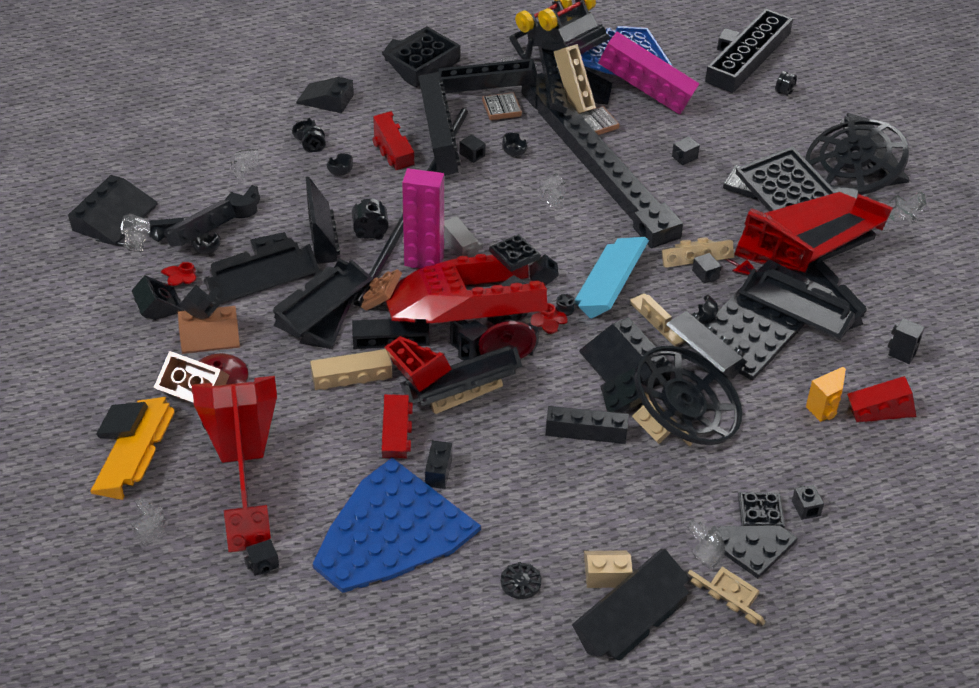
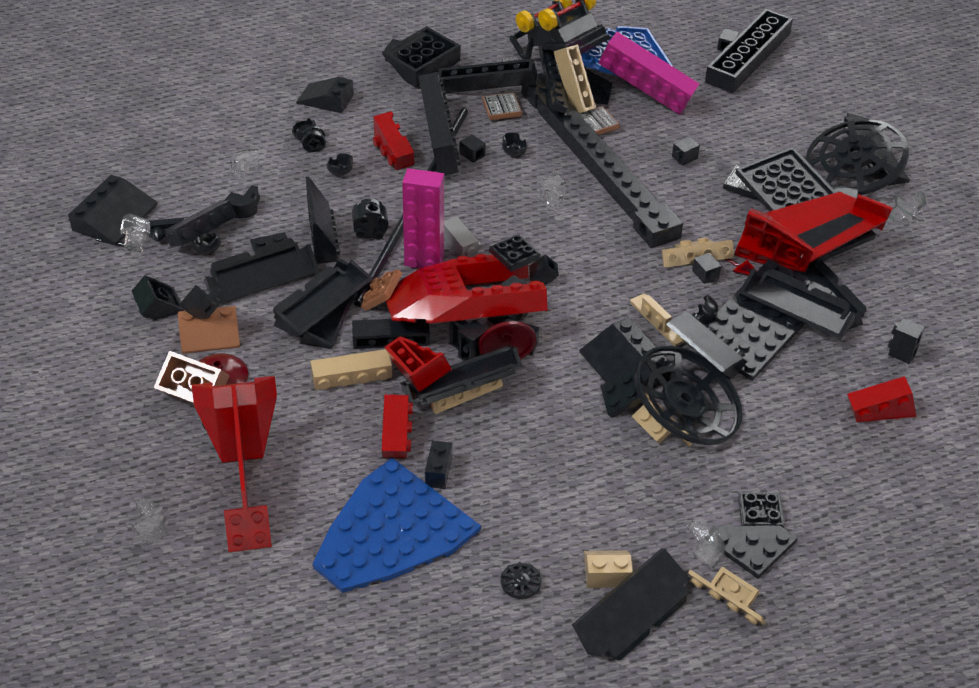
(122, 420): black tile -> none
(134, 453): light orange slope -> none
(178, 274): red plate -> none
(261, 557): black brick -> none
(549, 319): red plate -> none
(565, 304): black wheel -> none
(586, 424): black brick -> none
(609, 275): medium azure slope -> none
(785, 83): black wheel -> none
(807, 502): black brick -> none
(826, 394): light orange slope -> none

